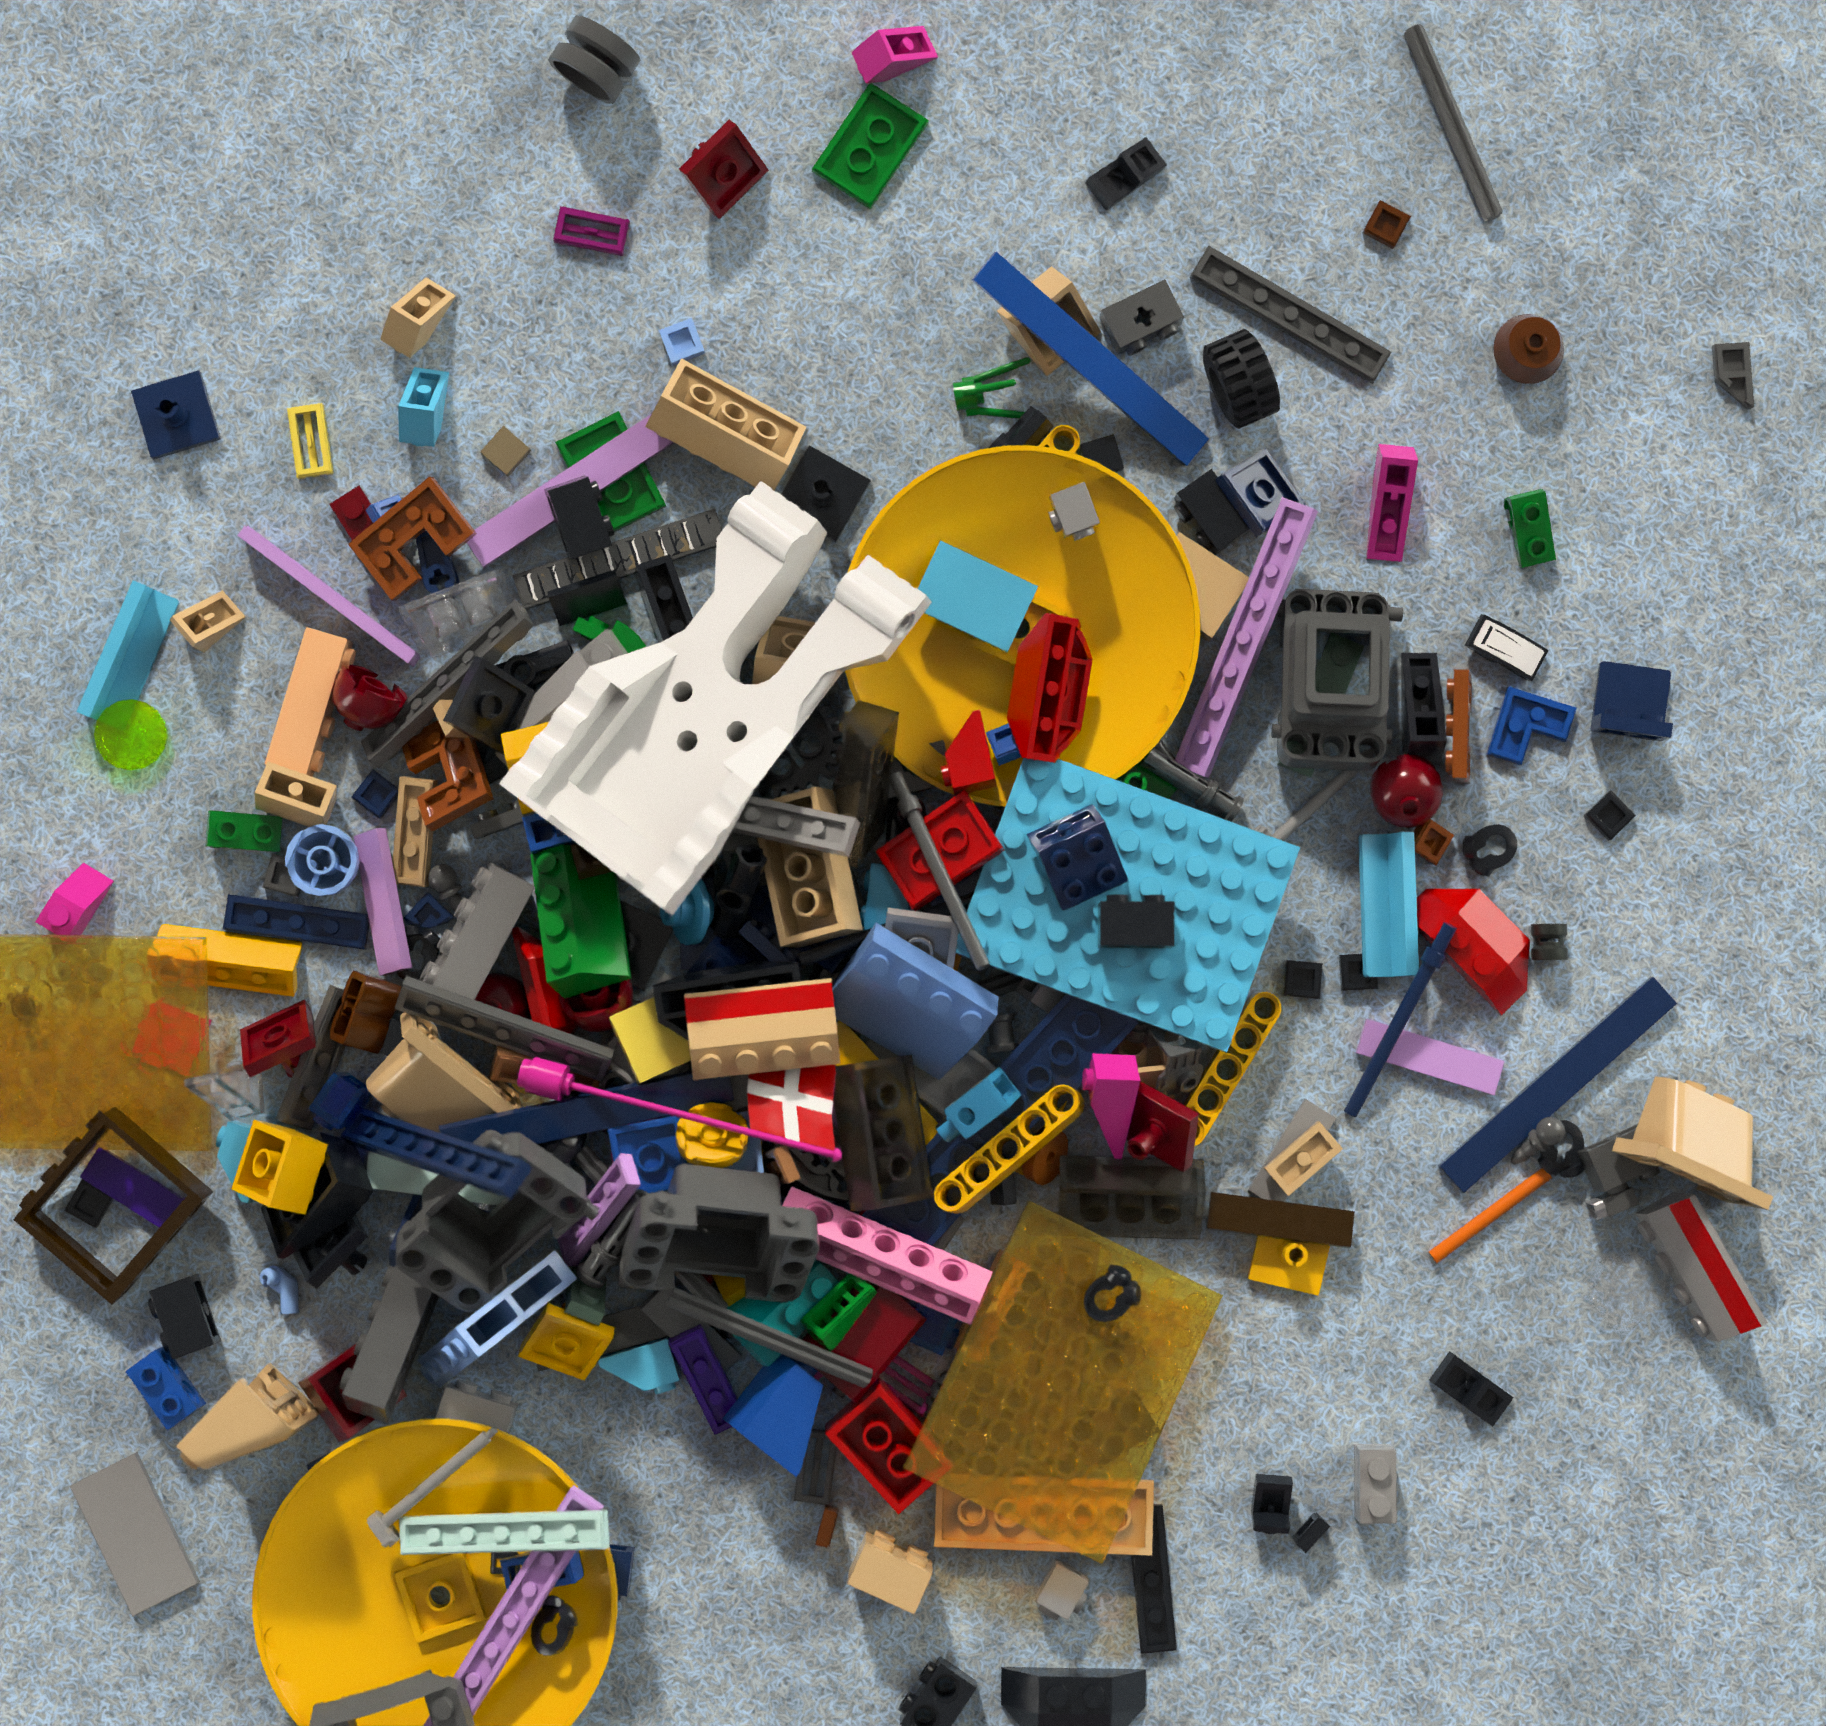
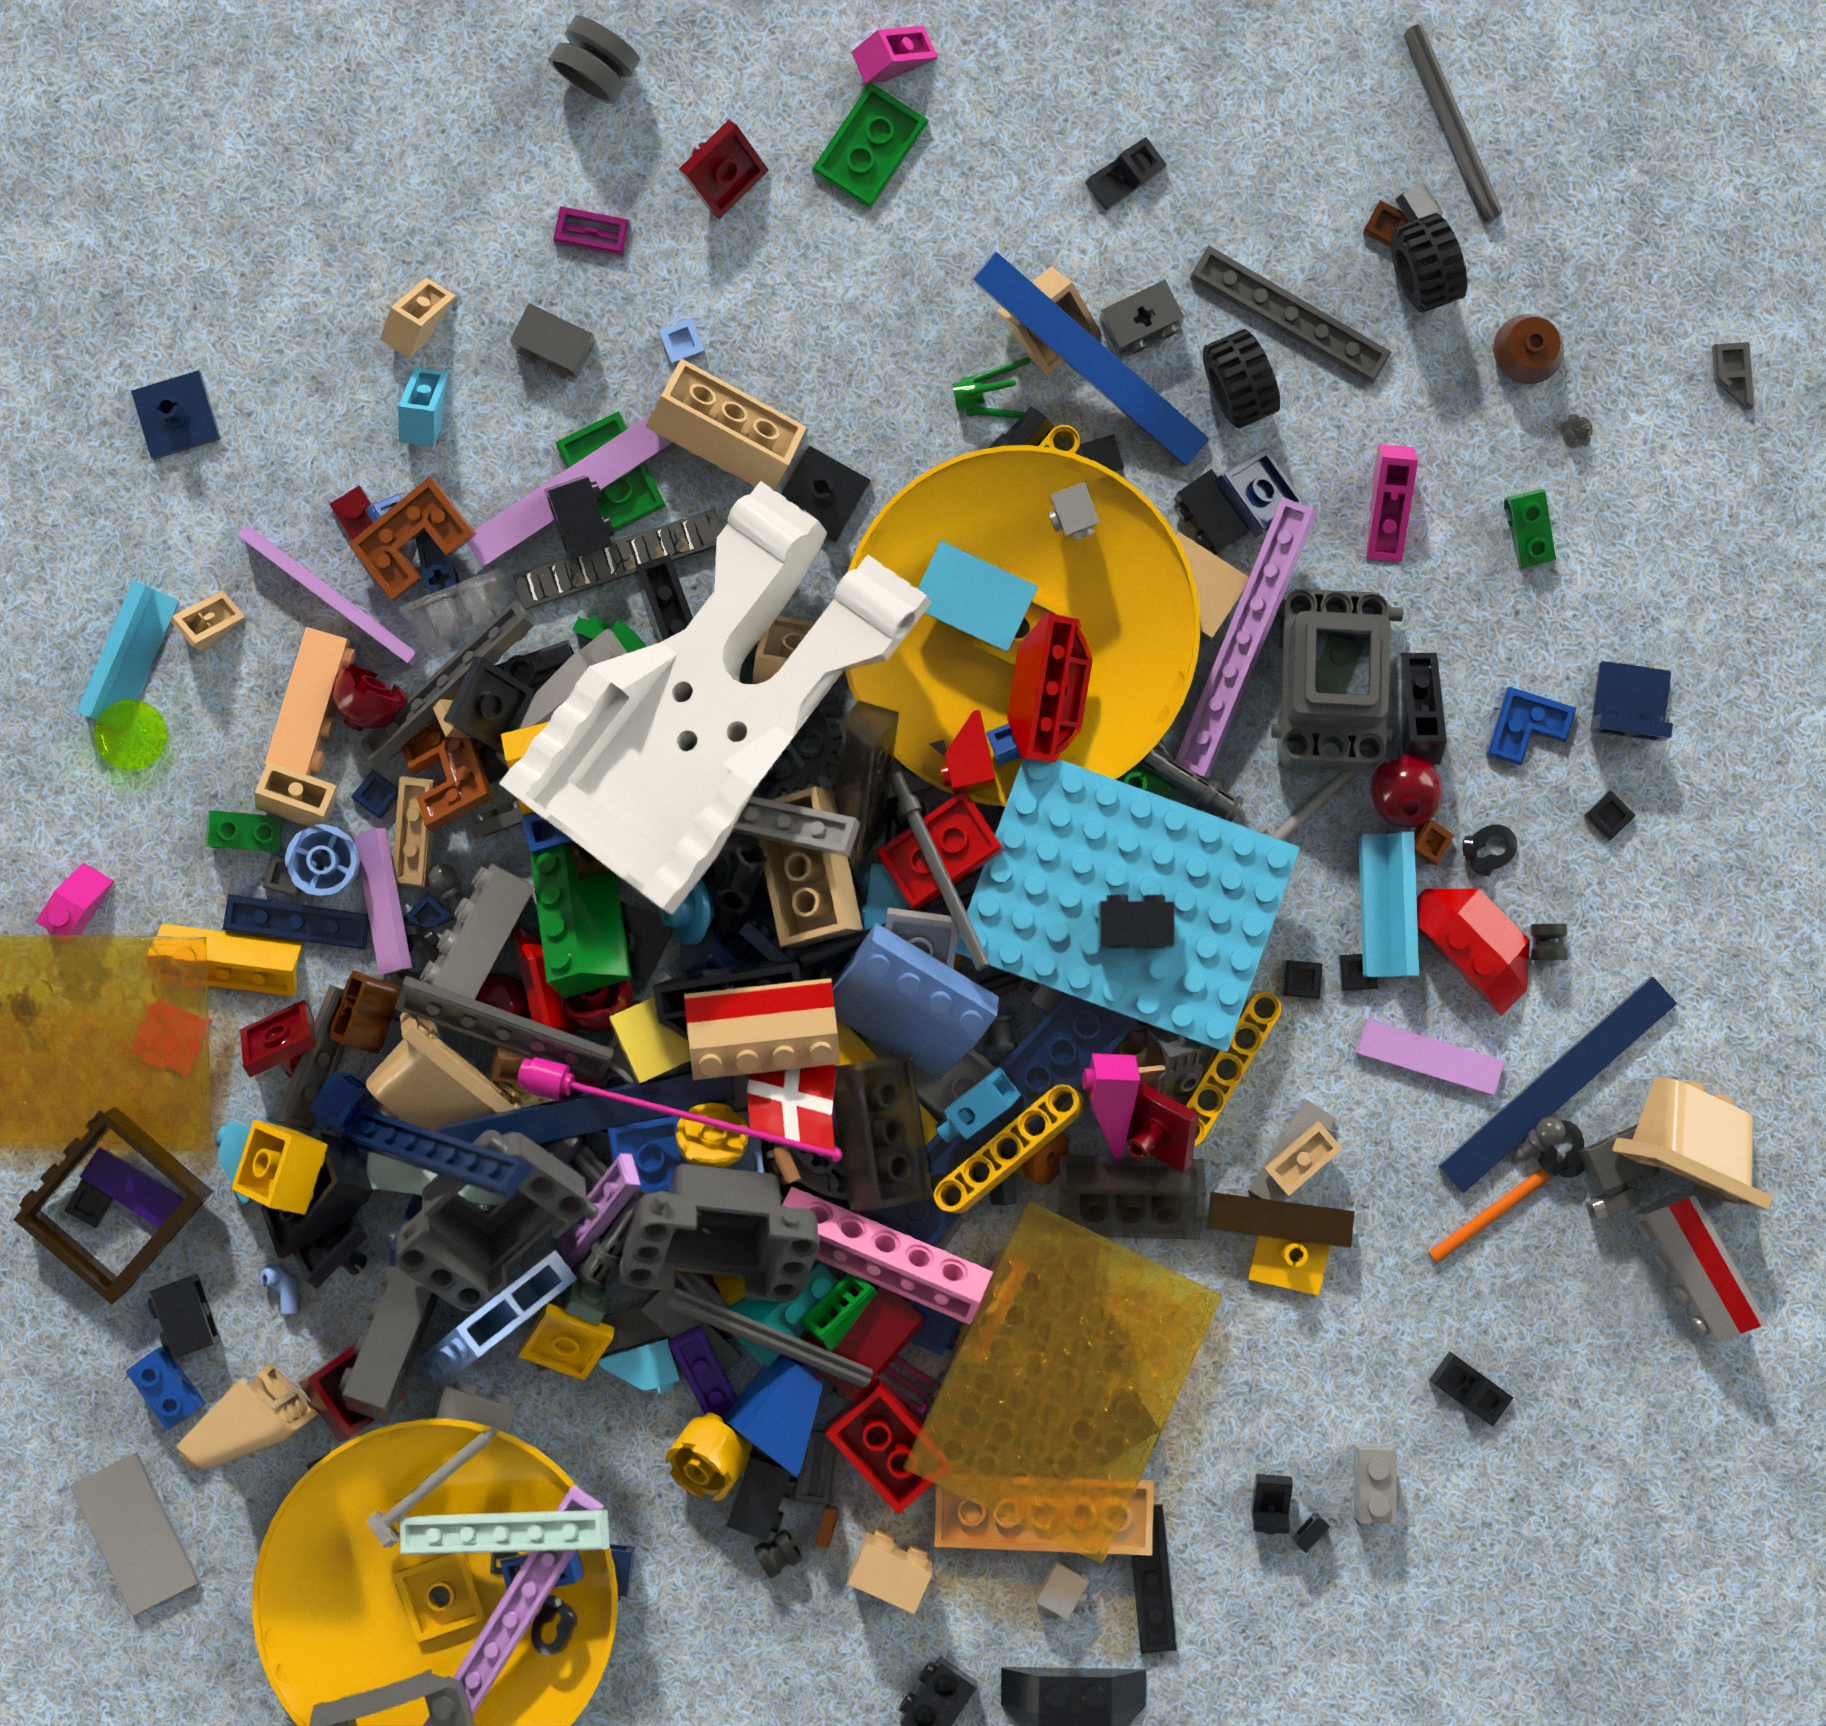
(230, 1091): clear slope -> none
(314, 471): light yellow tile -> none
(505, 451): dark tan tile -> none
(552, 342): none -> dark grey brick
(587, 597): black tile -> none
(708, 1457): none -> yellow brick
(760, 1497): none -> black brick
(777, 1554): none -> pearl dark grey wheel
(1078, 857): dark blue bracket -> none
(1115, 1276): black piece -> none
(1417, 203): none -> tile
(1429, 262): none -> black tyre
(1432, 958): dark blue bar -> none
(1457, 725): dark orange plate -> none
(1507, 647): slope -> none
(1580, 428): none -> clear smoke plate

